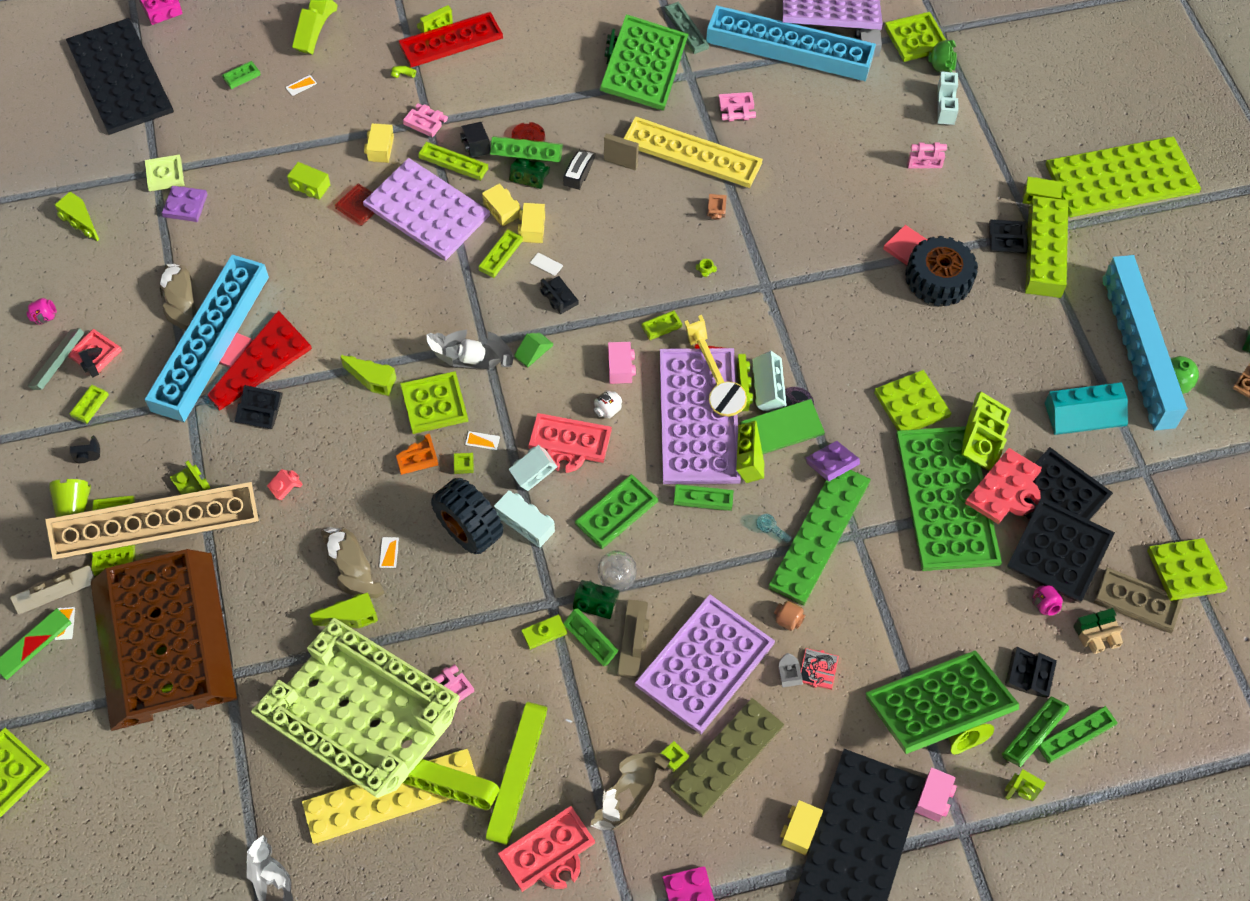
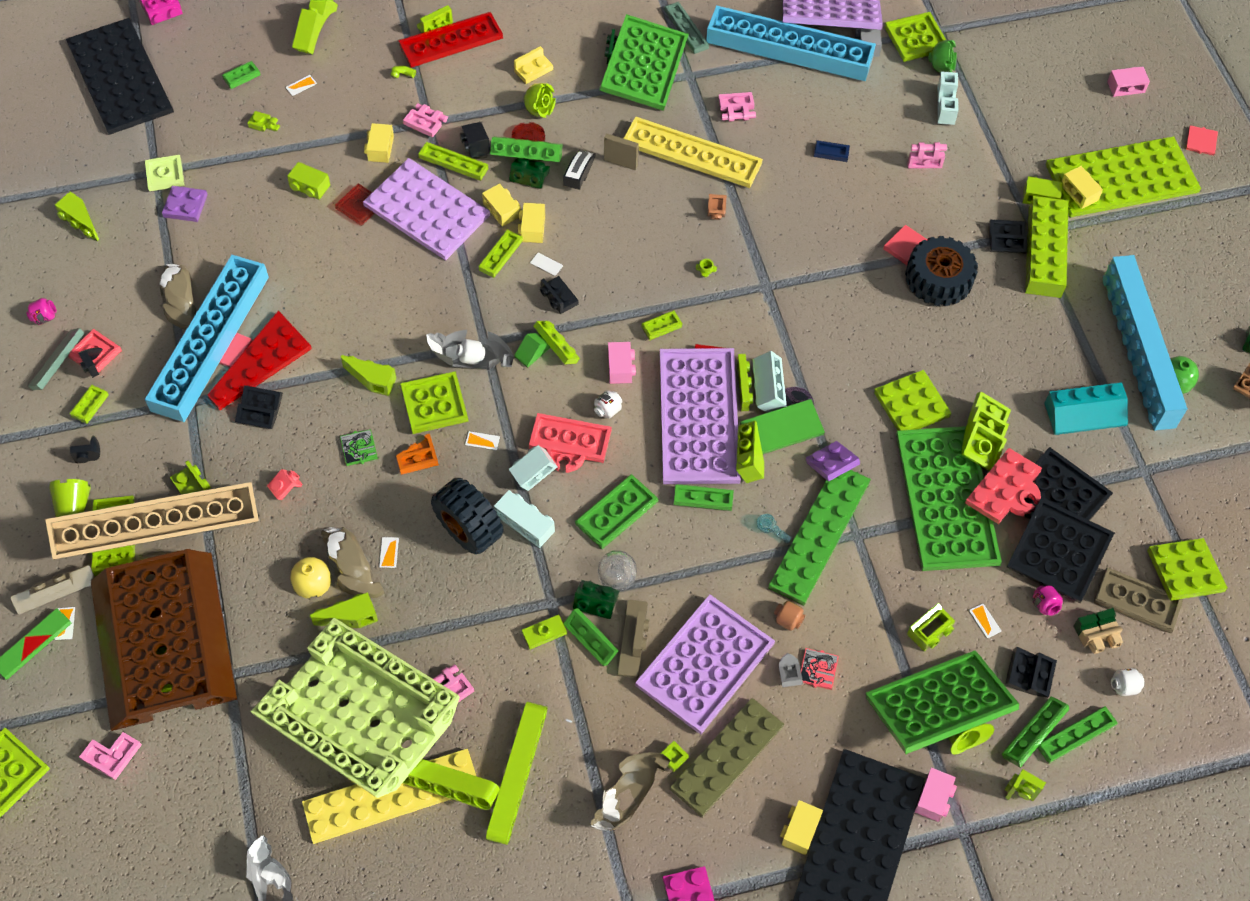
(111, 760): none -> bright pink plate
(261, 121): none -> lime plate
(310, 577): none -> light yellow cylinder
(358, 447): none -> piece
(463, 463): lime plate -> none
(532, 65): none -> light yellow bracket
(539, 99): none -> lime cylinder
(548, 852): coral plate -> none
(556, 342): none -> lime plate
(727, 397): piece -> none
(831, 151): none -> dark blue tile
(932, 640): none -> lime window
(985, 620): none -> sticker
(1081, 187): none -> light yellow brick
(1127, 682): none -> white head
(1128, 81): none -> bright pink brick
(1201, 140): none -> coral piece

